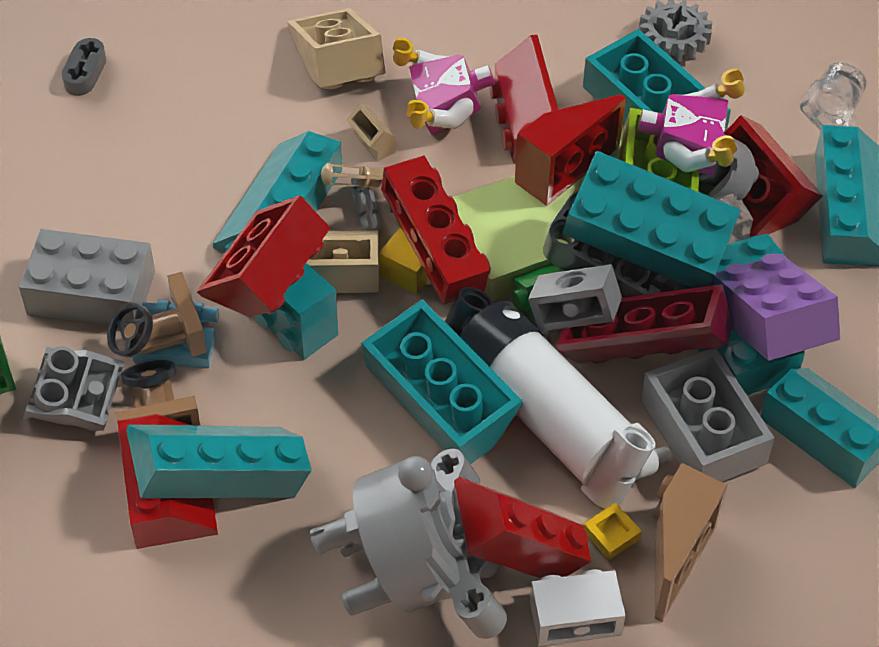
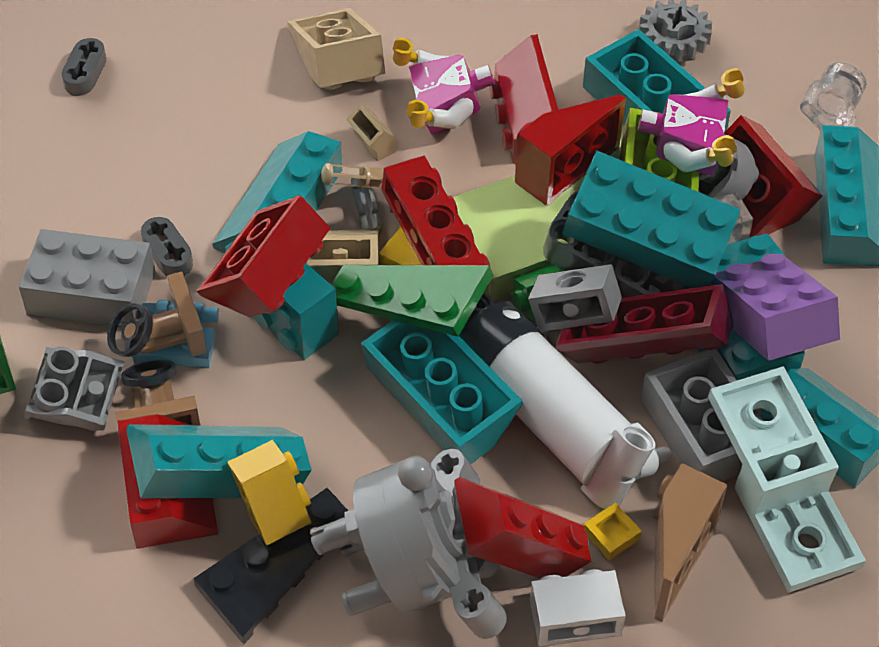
(173, 243): none -> dark grey beam
(256, 576): none -> black wing
(270, 491): none -> yellow brick
(414, 294): none -> wing
(786, 479): none -> light aqua bracket

